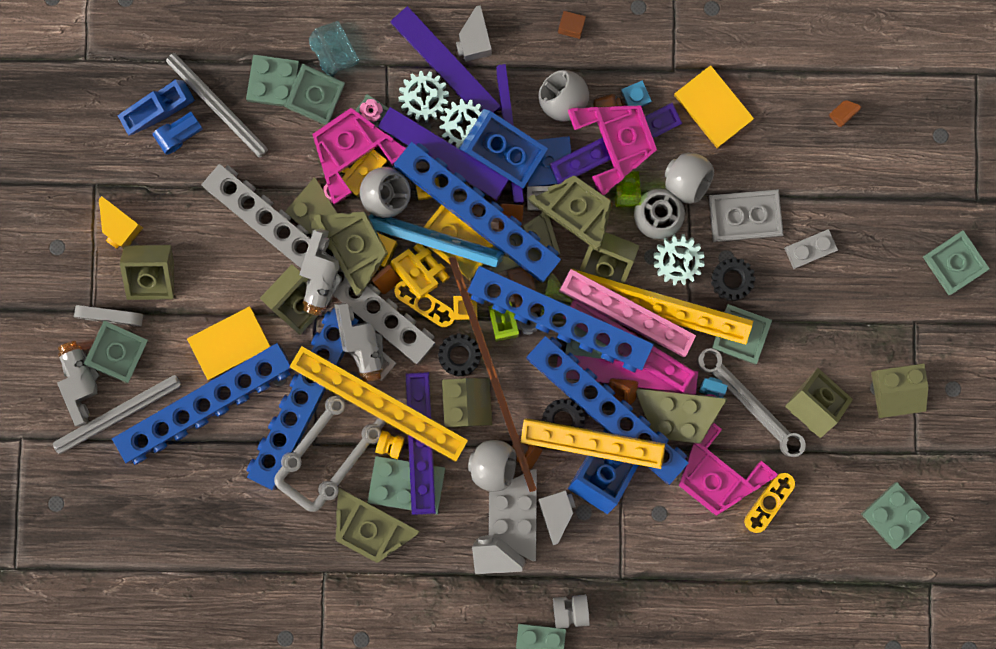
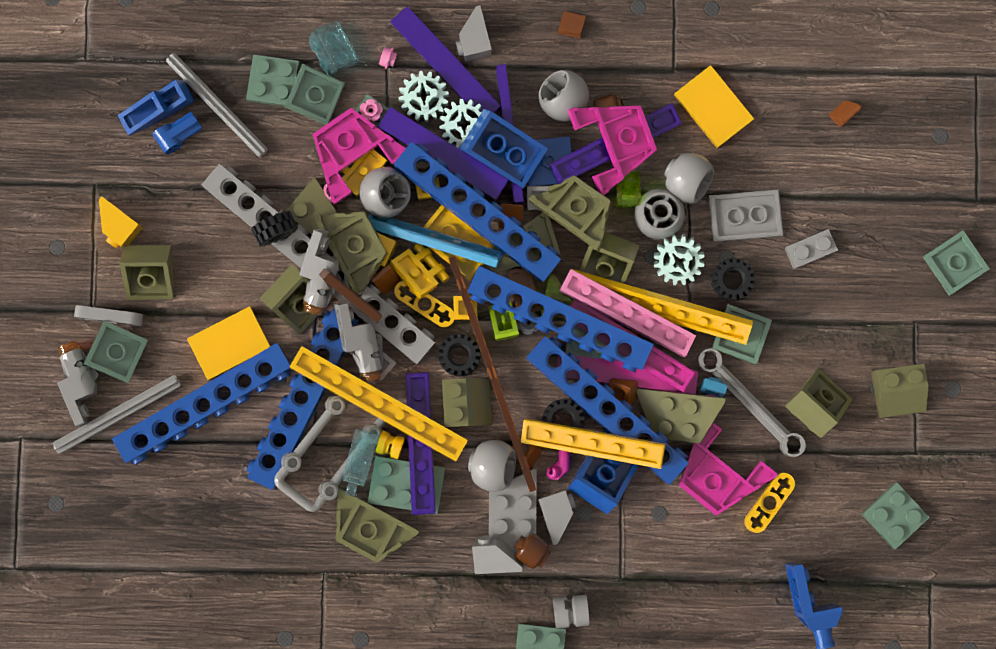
(274, 228): none -> black tyre
(351, 295): none -> reddish brown tile
(359, 460): none -> clear light blue hinge
(388, 57): none -> bright pink plate
(532, 550): none -> reddish brown head
(561, 467): none -> dark pink arm
(636, 95): dark azure plate -> none
(818, 618): none -> blue plate

